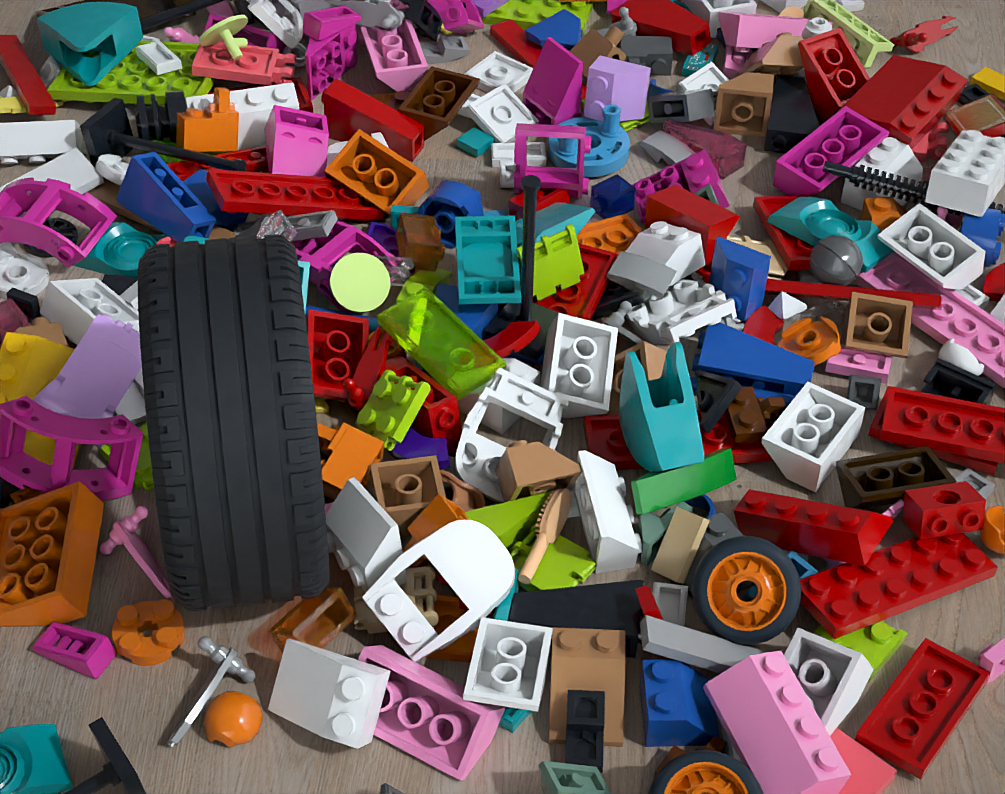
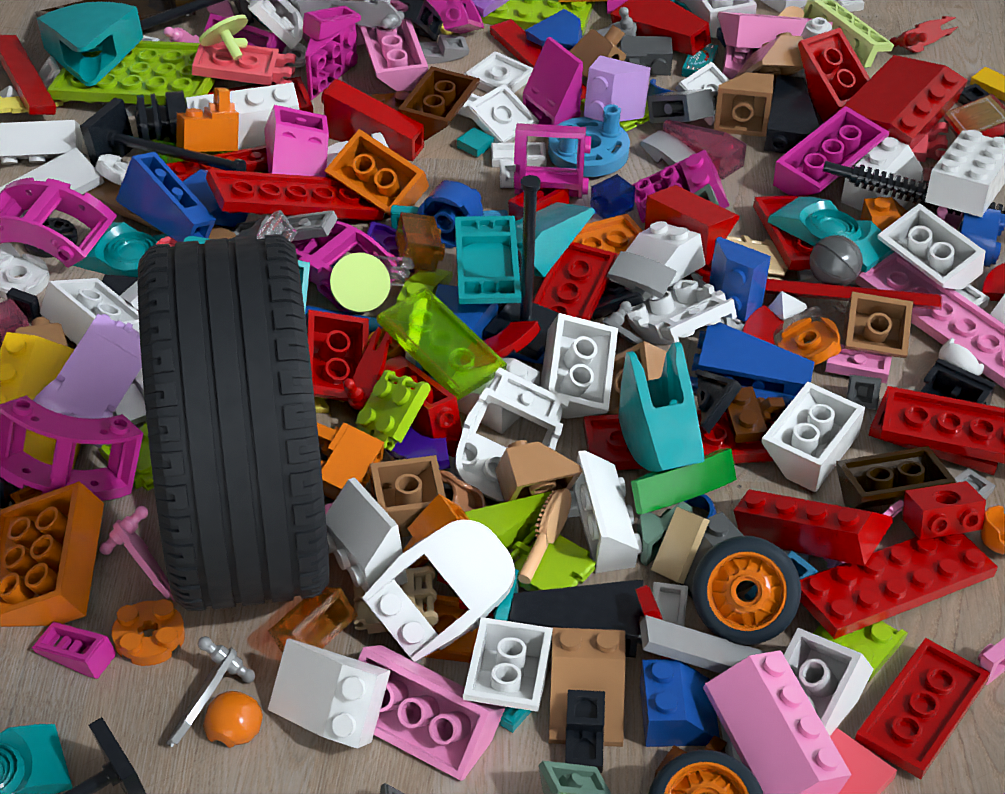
(158, 57): white tile -> none
(555, 262): lime plate -> none

